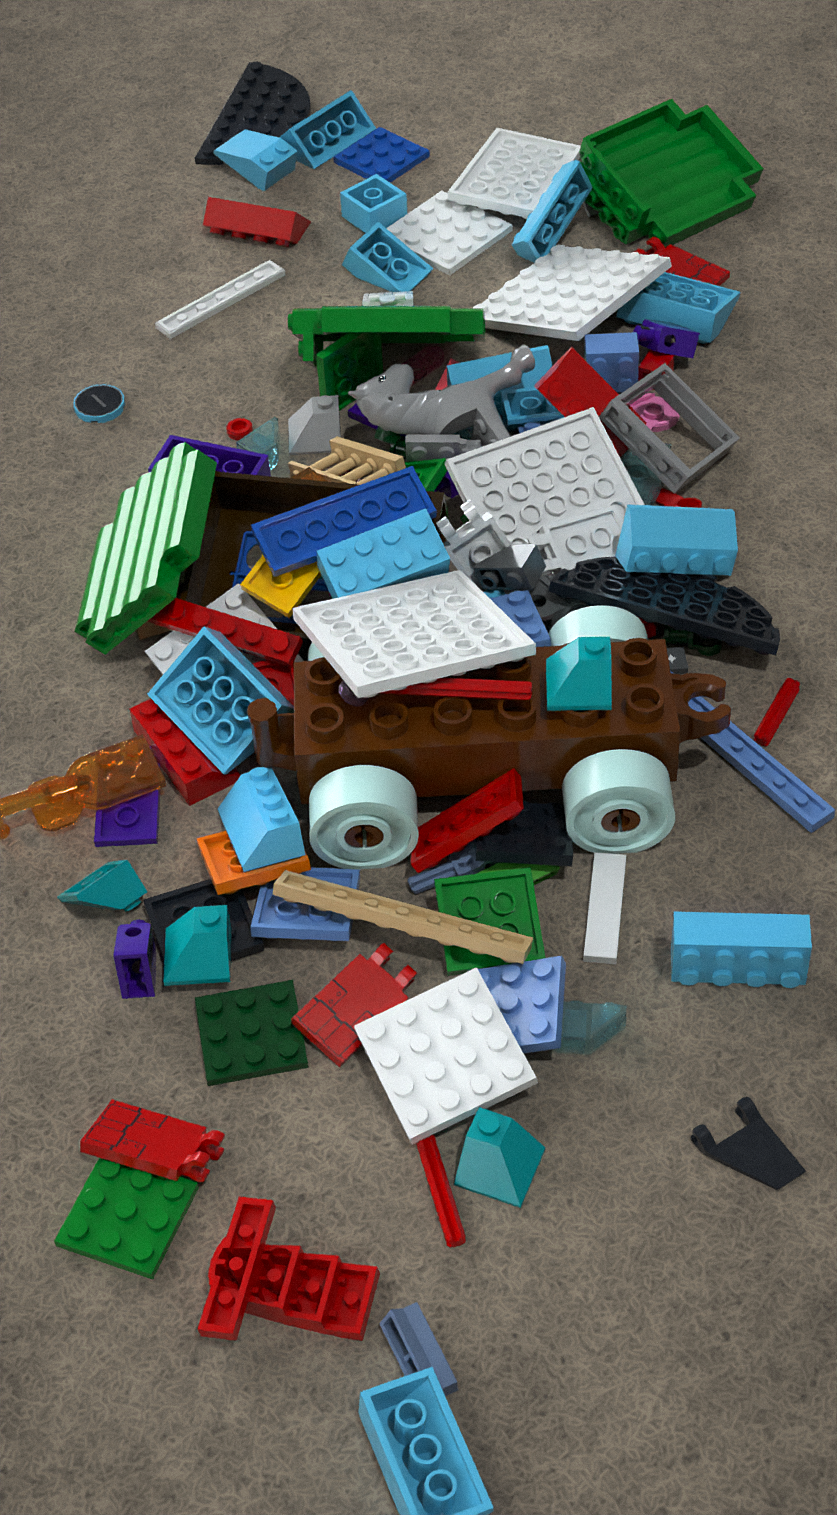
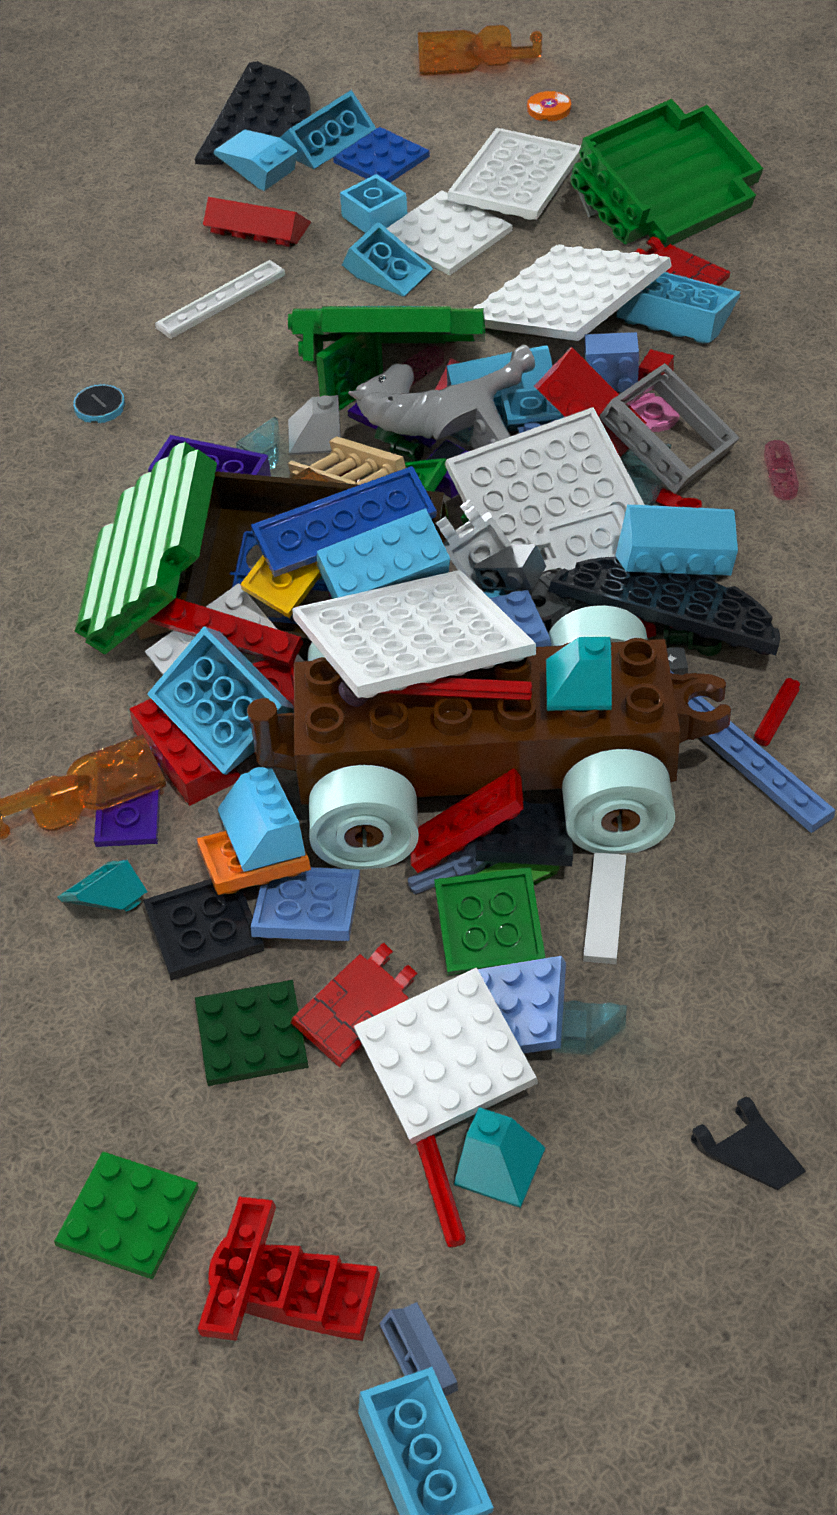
(135, 943): dark purple torso -> none
(152, 1142): red tile -> none
(198, 947): teal slope -> none
(239, 428): red tile -> none
(388, 299): white tile -> none
(403, 916): tan plate -> none
(437, 446): light grey hinge -> none
(447, 50): none -> clear orange plate
(549, 106): none -> orange tile
(553, 212): medium azure slope -> none
(658, 335): dark purple torso -> none
(740, 948): medium azure brick -> none
(784, 462): none -> clear pink beam

